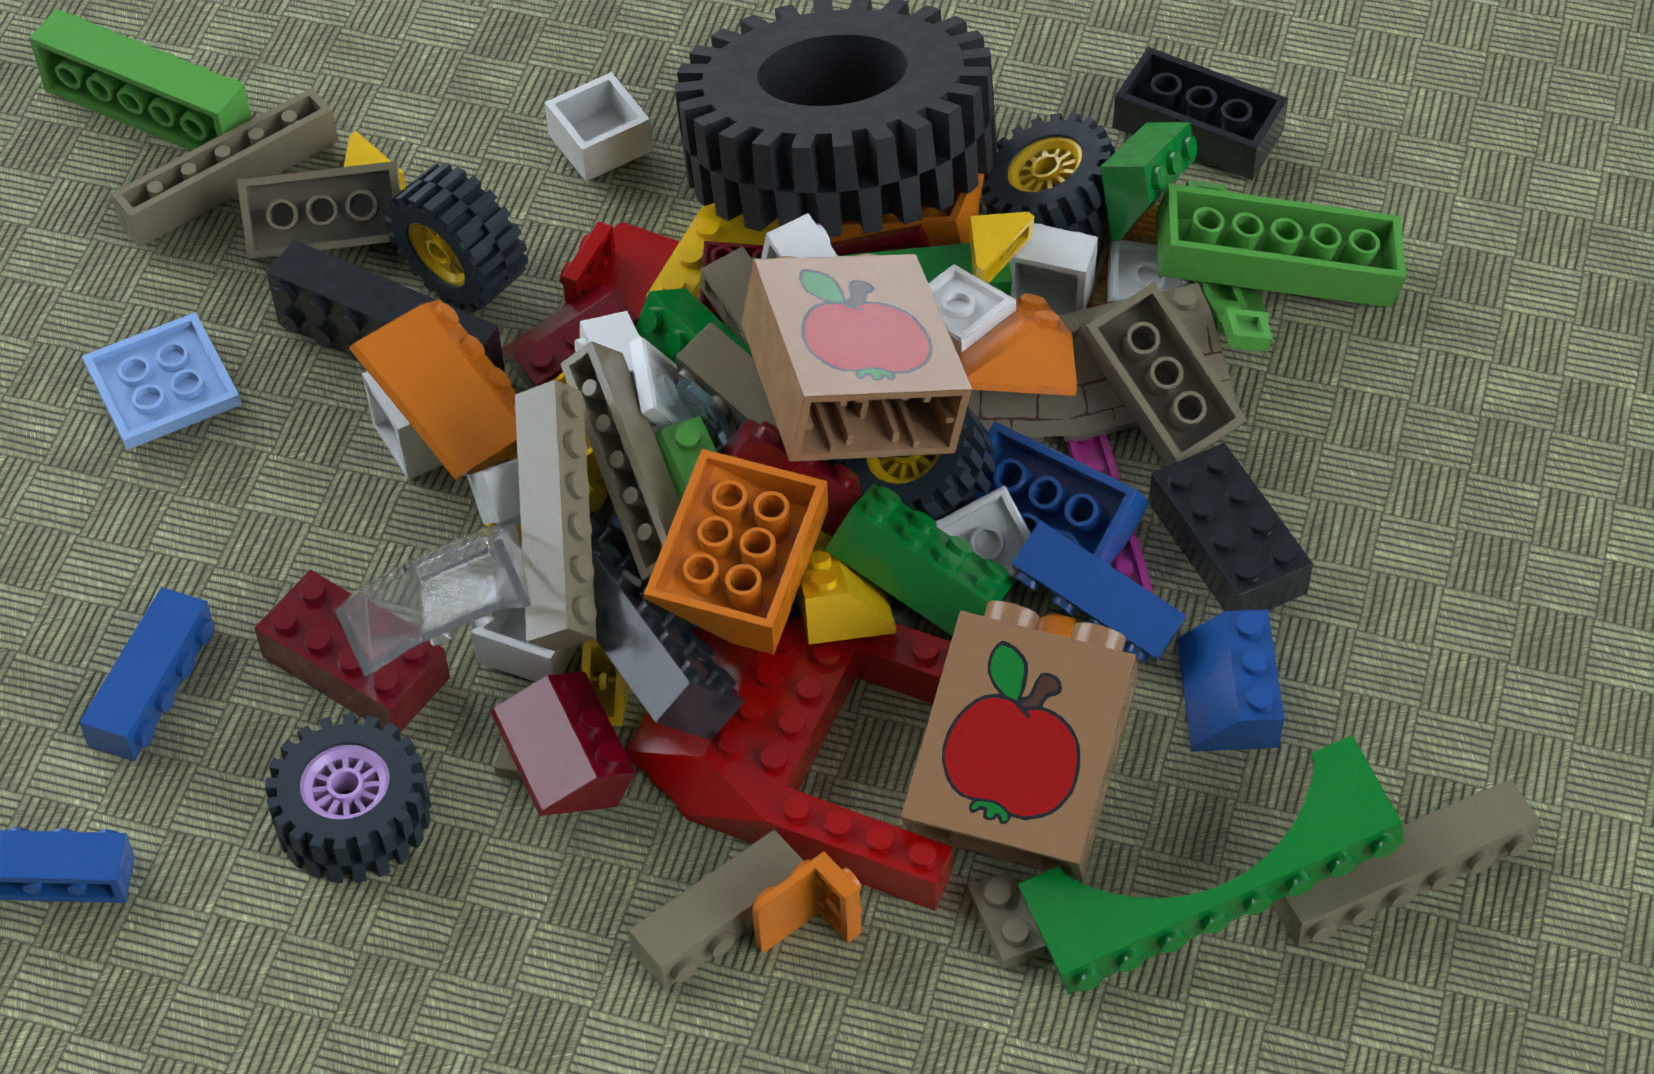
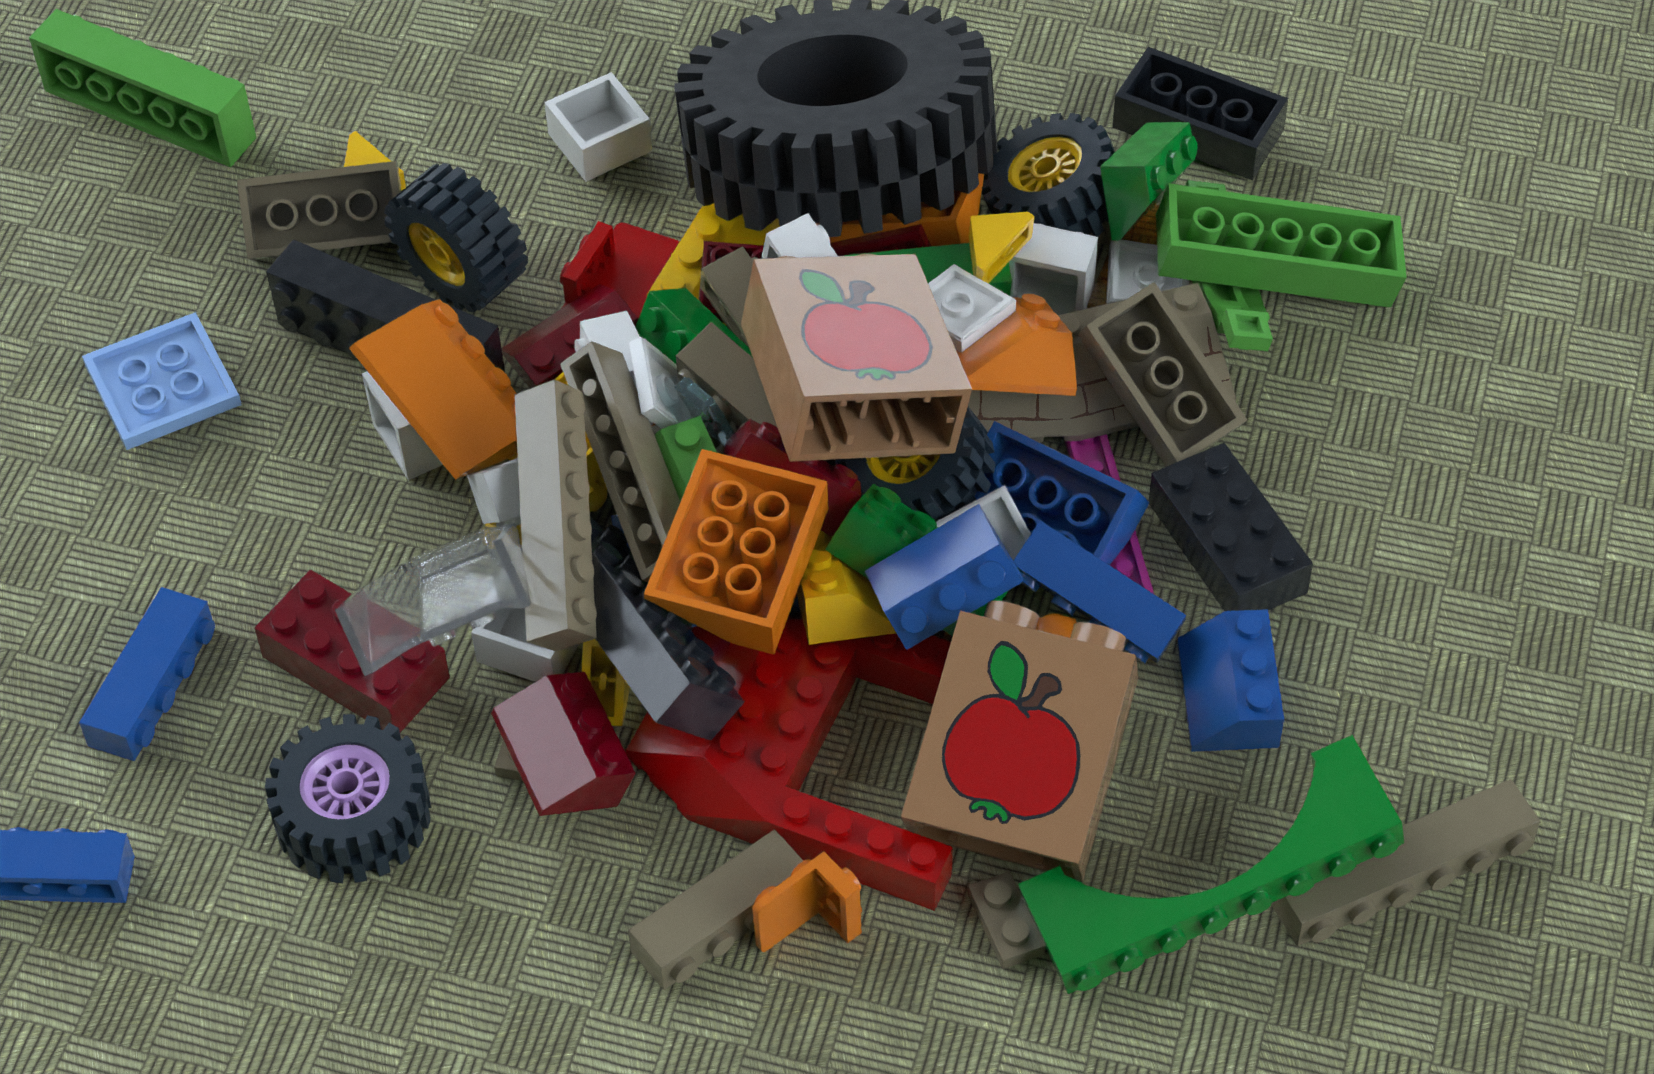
(211, 172): dark tan brick -> none
(943, 574): none -> blue slope

